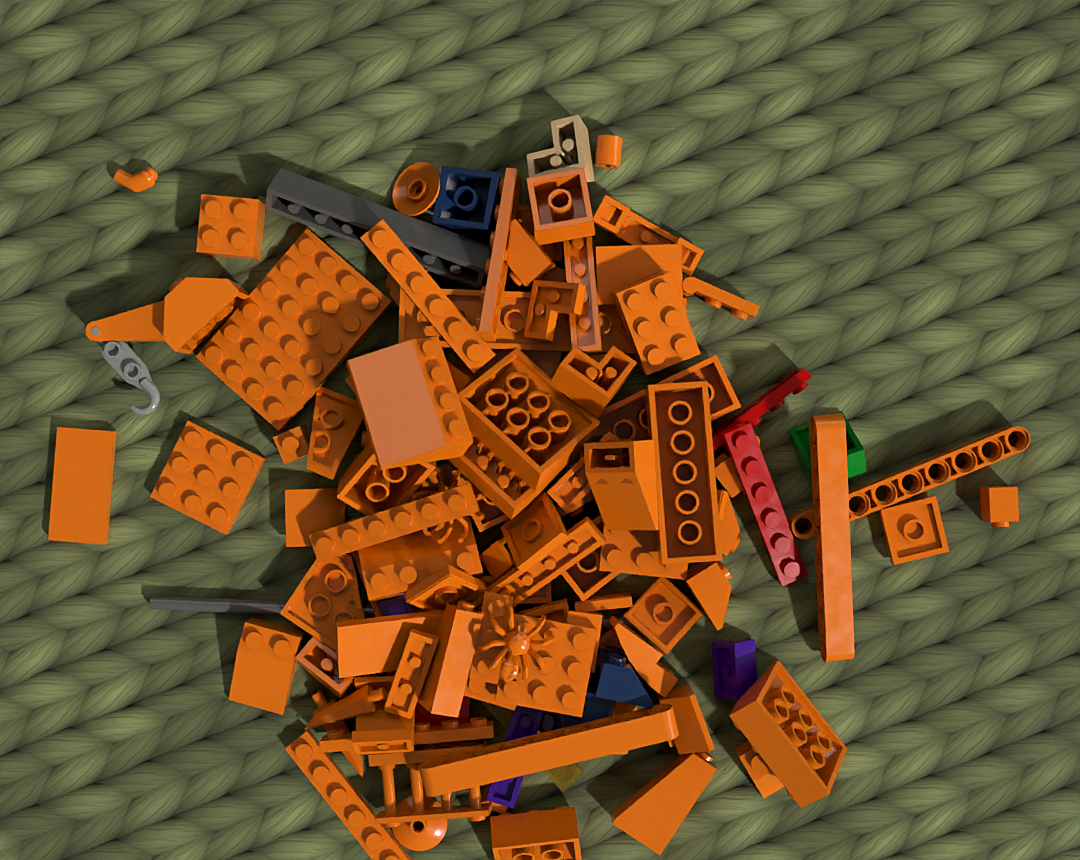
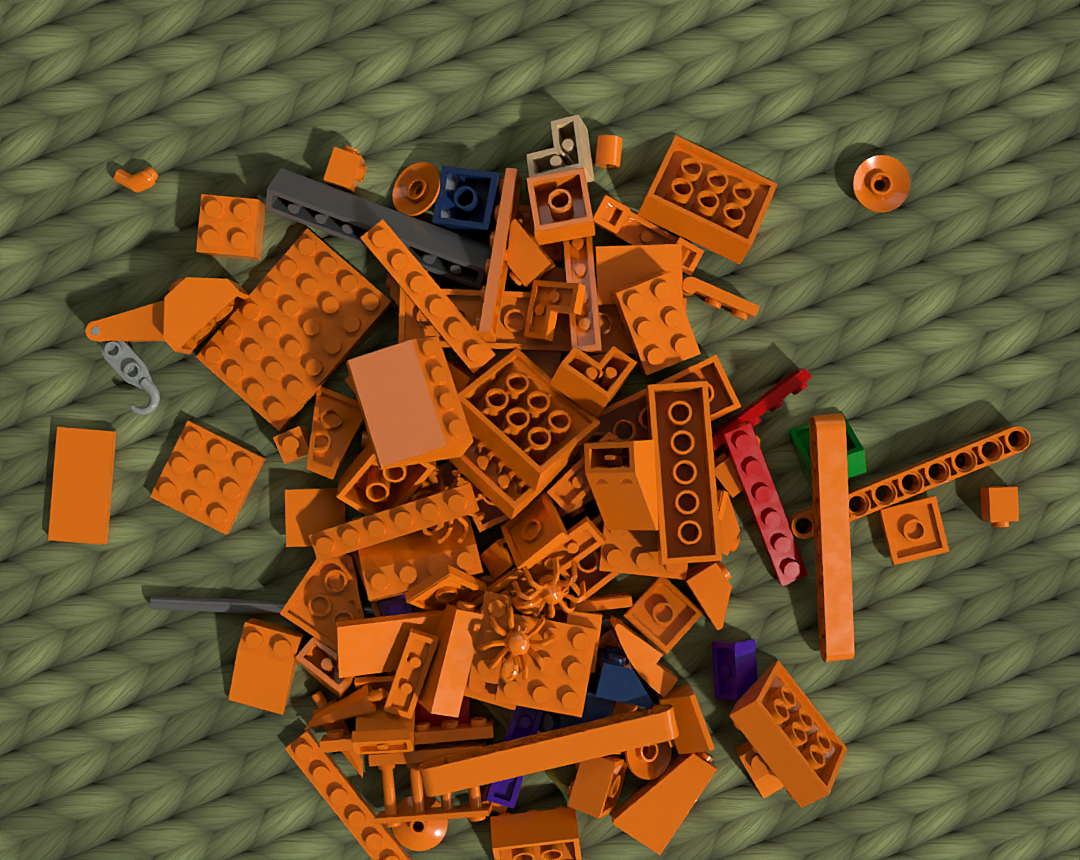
(345, 169): none -> orange brick
(548, 590): none -> orange animal
(598, 785): none -> orange slope
(649, 761): none -> orange dish
(708, 200): none -> orange slope
(892, 176): none -> orange dish

